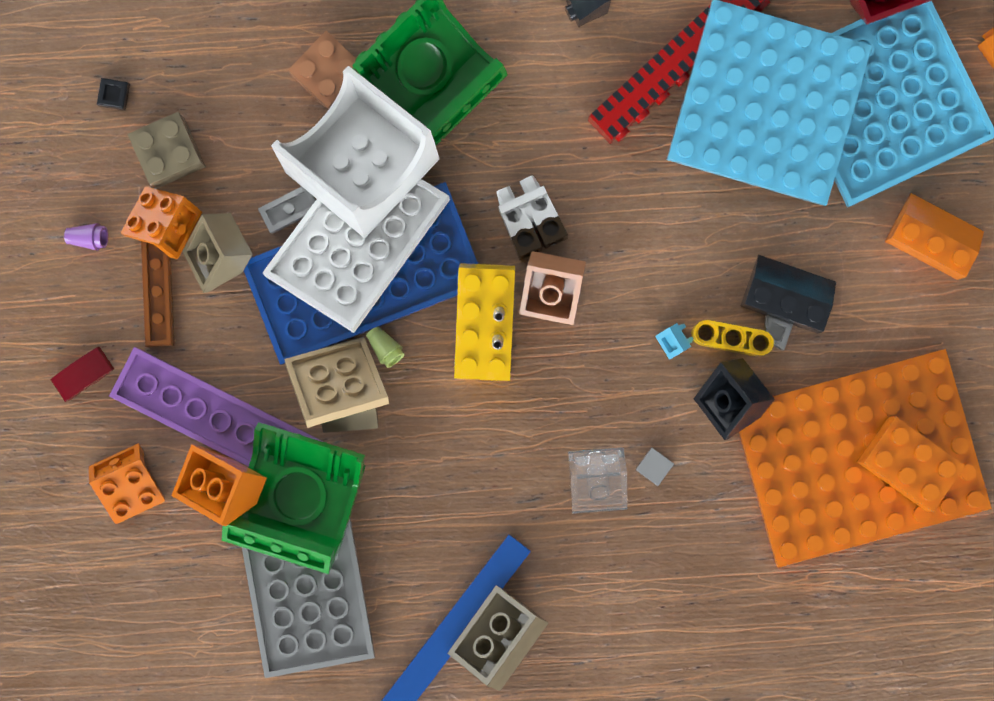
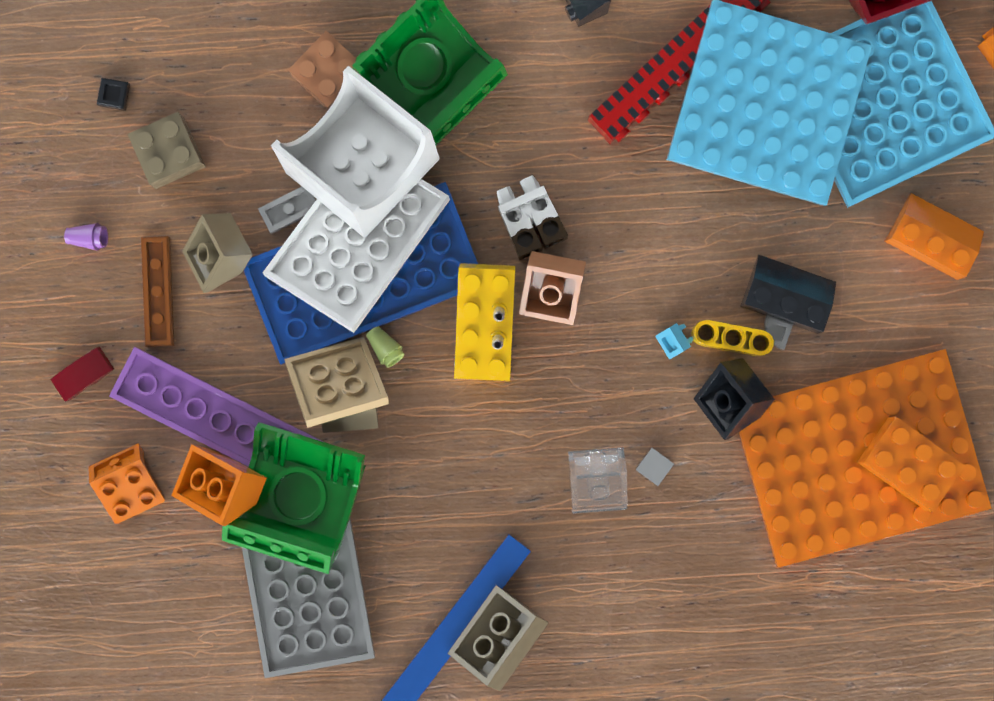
(162, 220): orange bracket -> none

